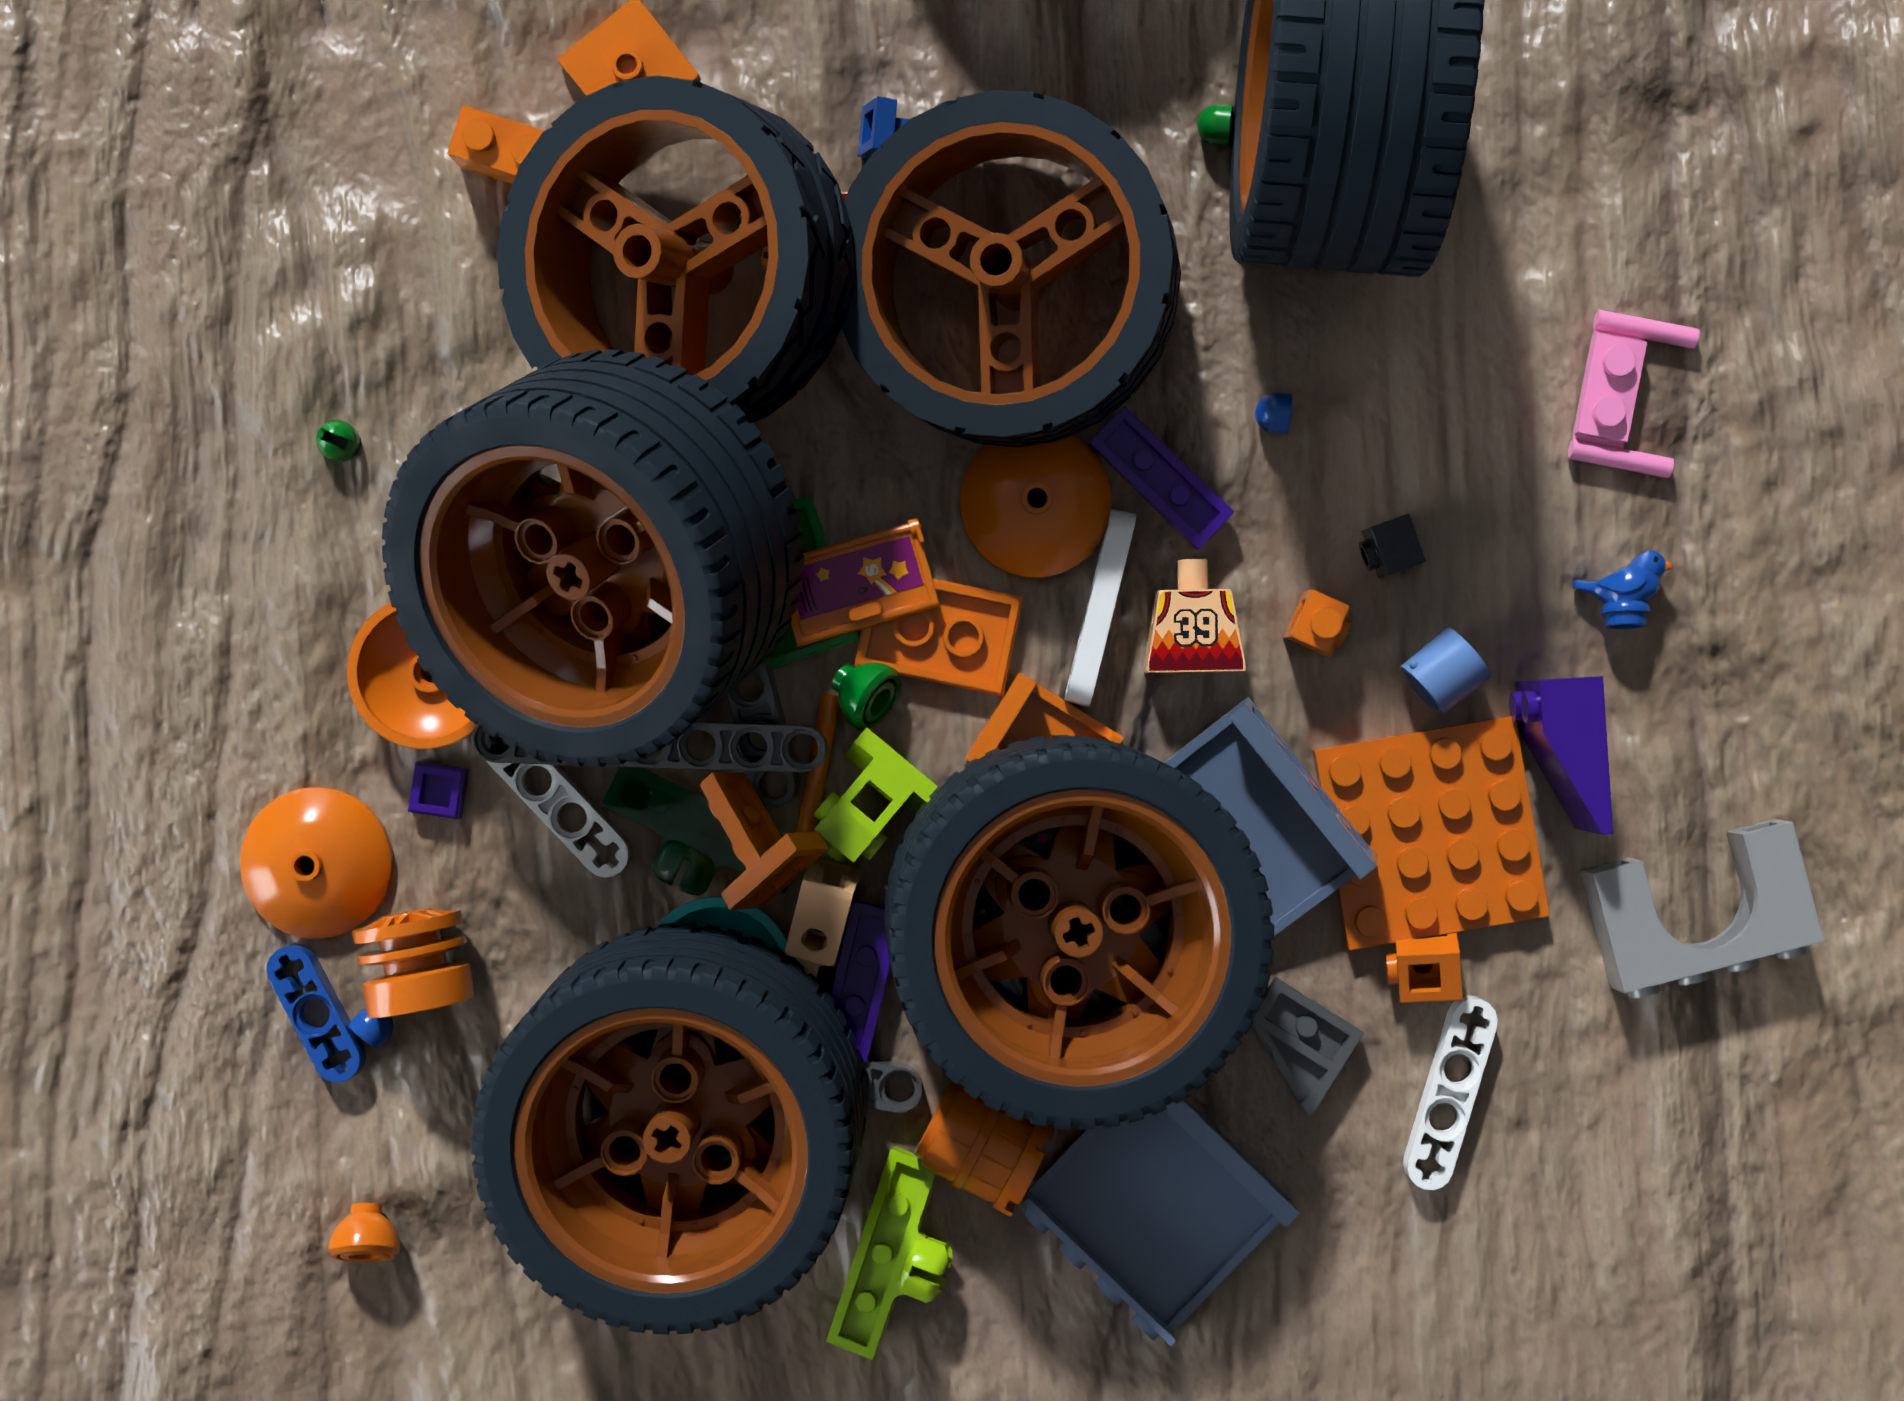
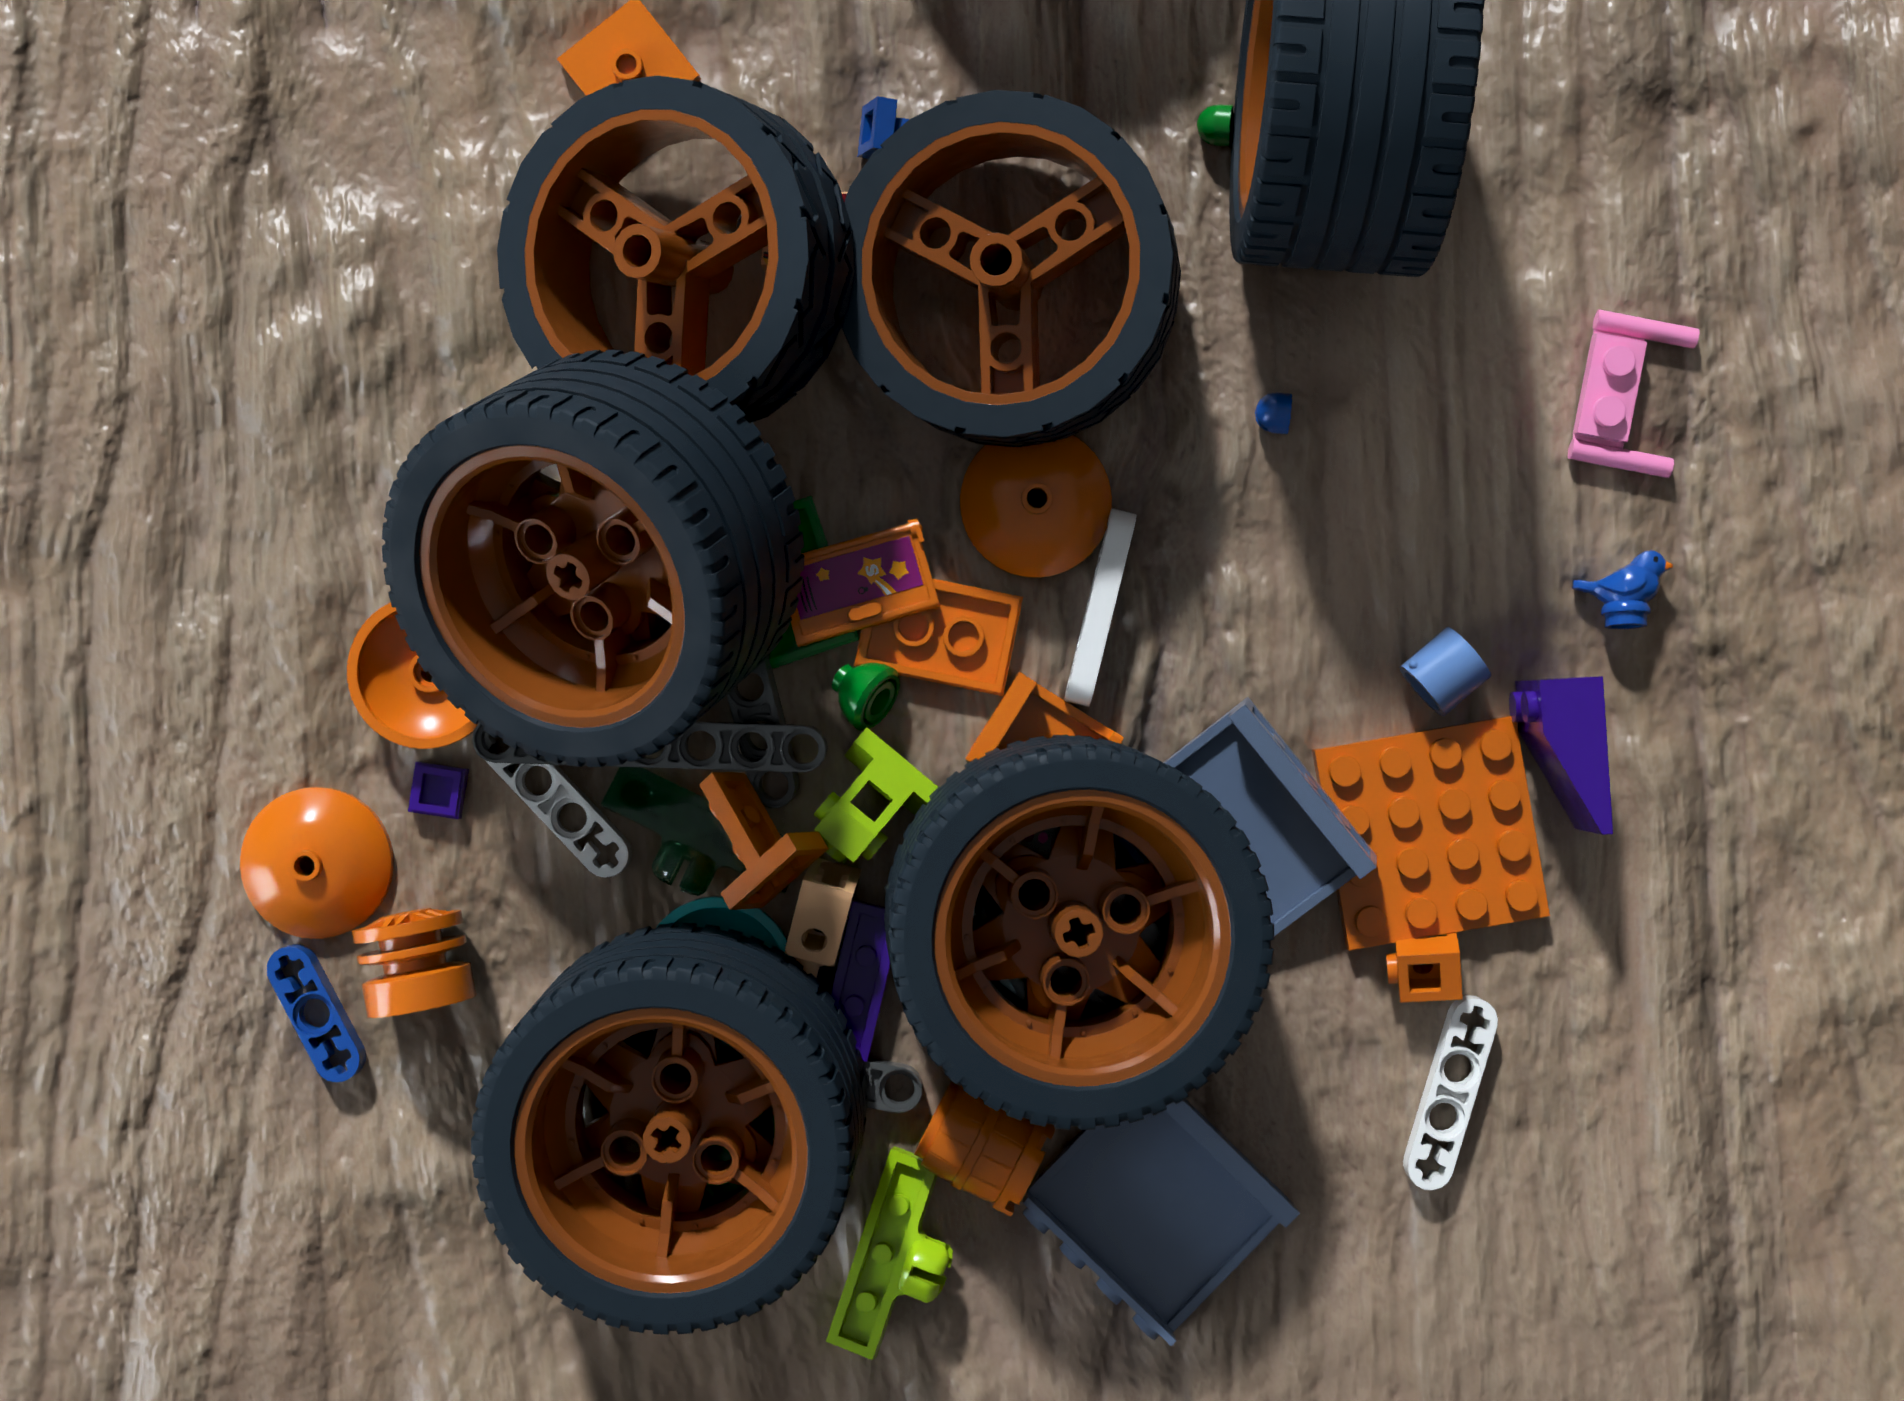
(340, 429): green hinge -> none
(364, 1236): orange brick -> none
(372, 1030): blue hinge -> none
(491, 143): orange brick -> none
(816, 778): orange bar -> none
(1161, 477): dark purple plate -> none
(1193, 626): torso -> none
(1304, 1041): dark grey wing -> none
(1319, 623): orange brick -> none
(1391, 546): black plate -> none
(1772, 915): light grey arch -> none

